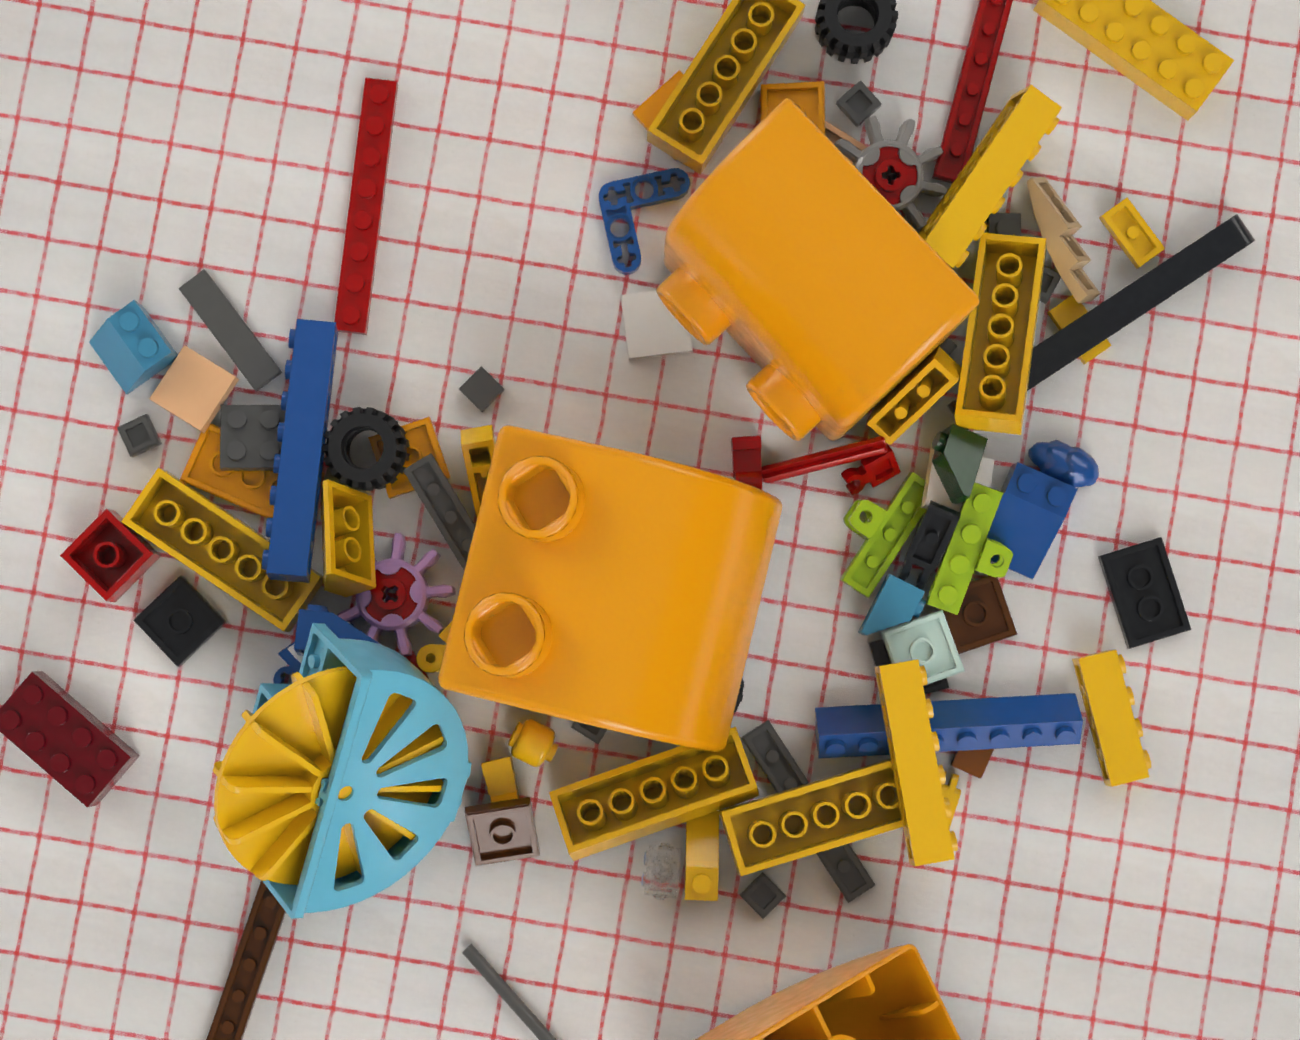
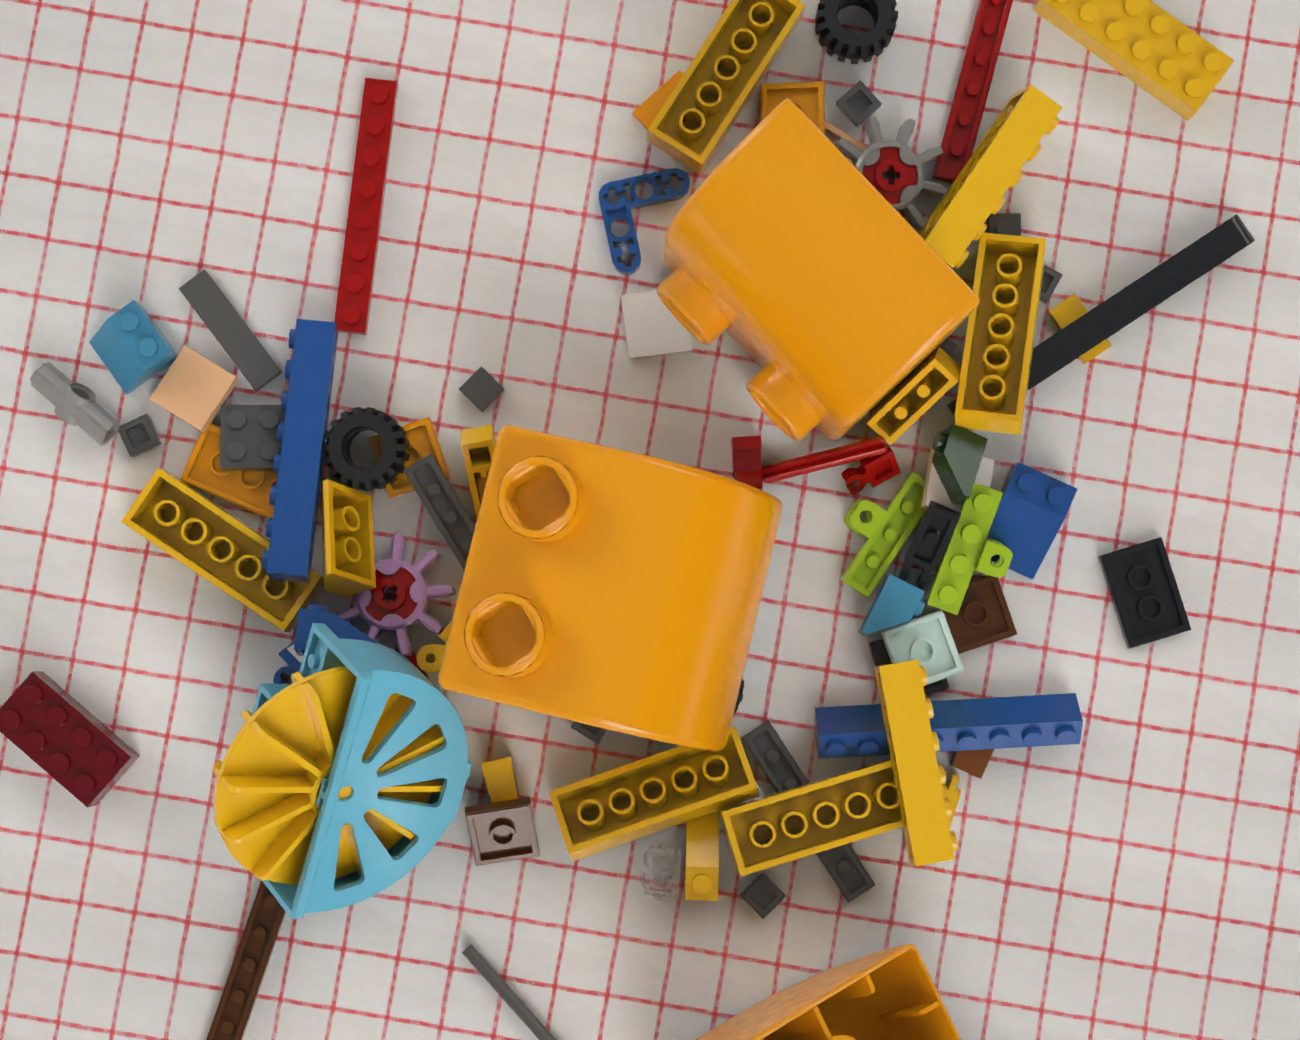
(75, 403): none -> light grey piece
(110, 555): red brick -> none
(180, 621): black tile -> none
(533, 743): yellow head -> none
(1058, 227): tan slope -> none
(1065, 463): blue arm -> none
(1112, 718): yellow brick -> none
(1132, 233): yellow plate -> none

